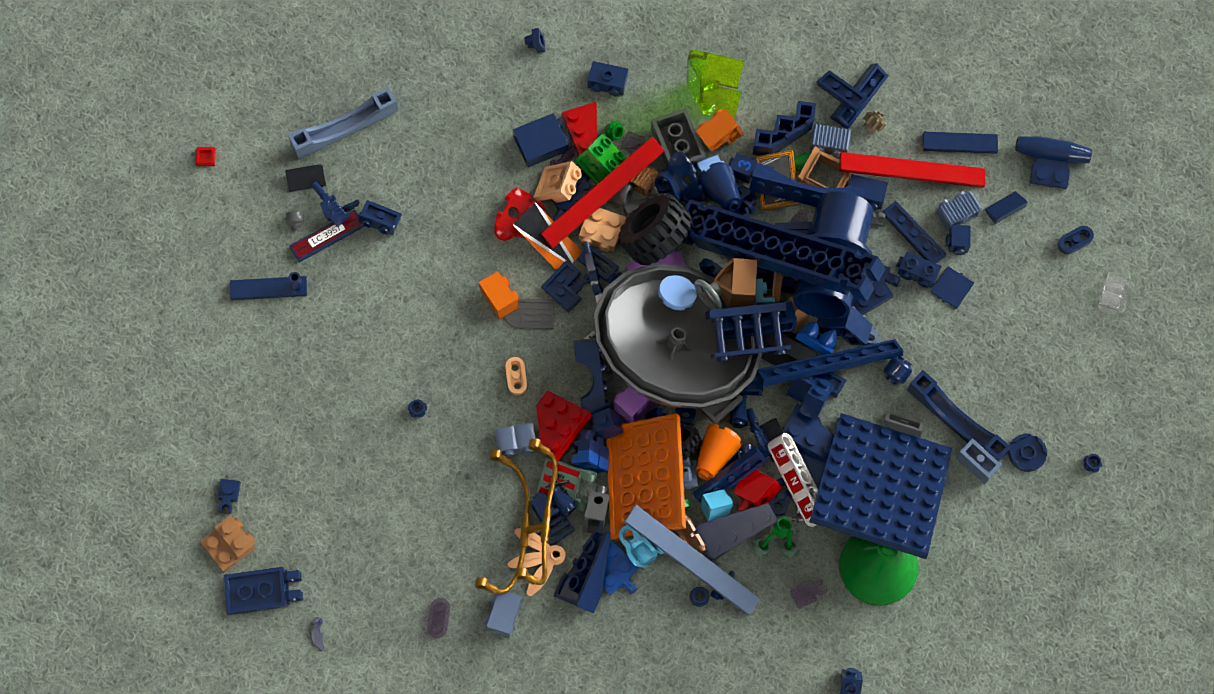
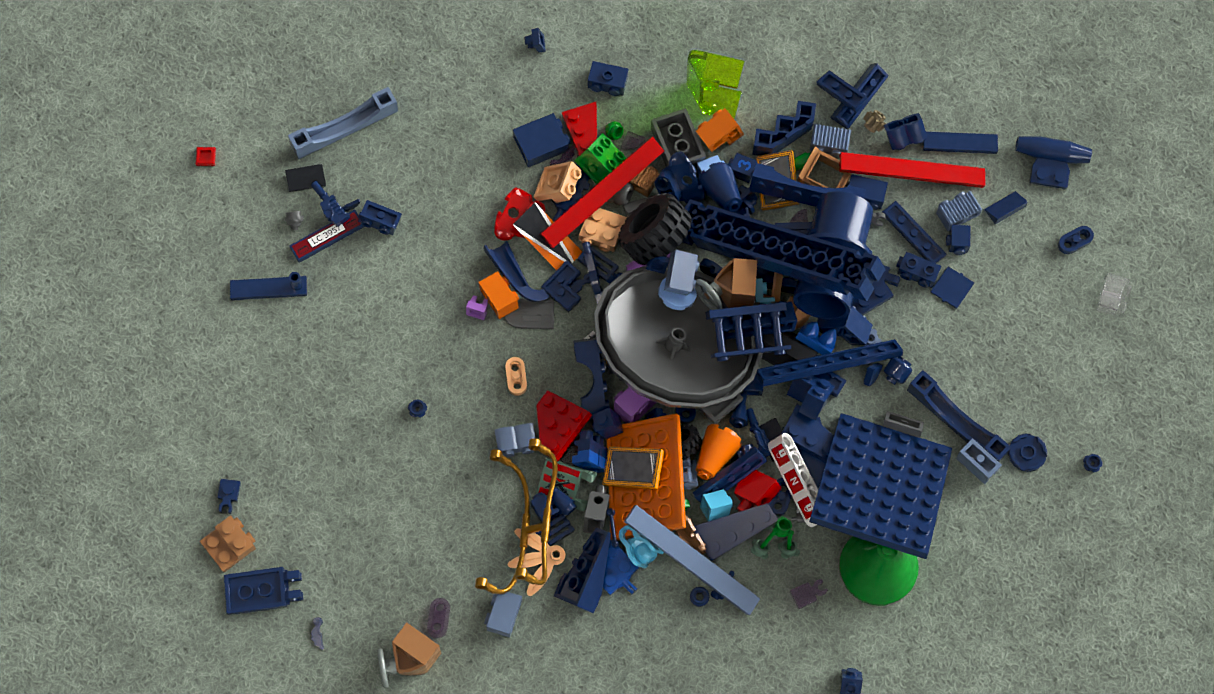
(412, 653): none -> medium nougat piece
(475, 309): none -> medium lavender tile
(506, 263): none -> dark blue animal
(611, 512): none -> dark blue hinge
(633, 467): none -> tile
(658, 265): none -> dark blue tile
(681, 272): none -> brick
(872, 373): none -> dark blue tile
(905, 131): none -> dark blue brick

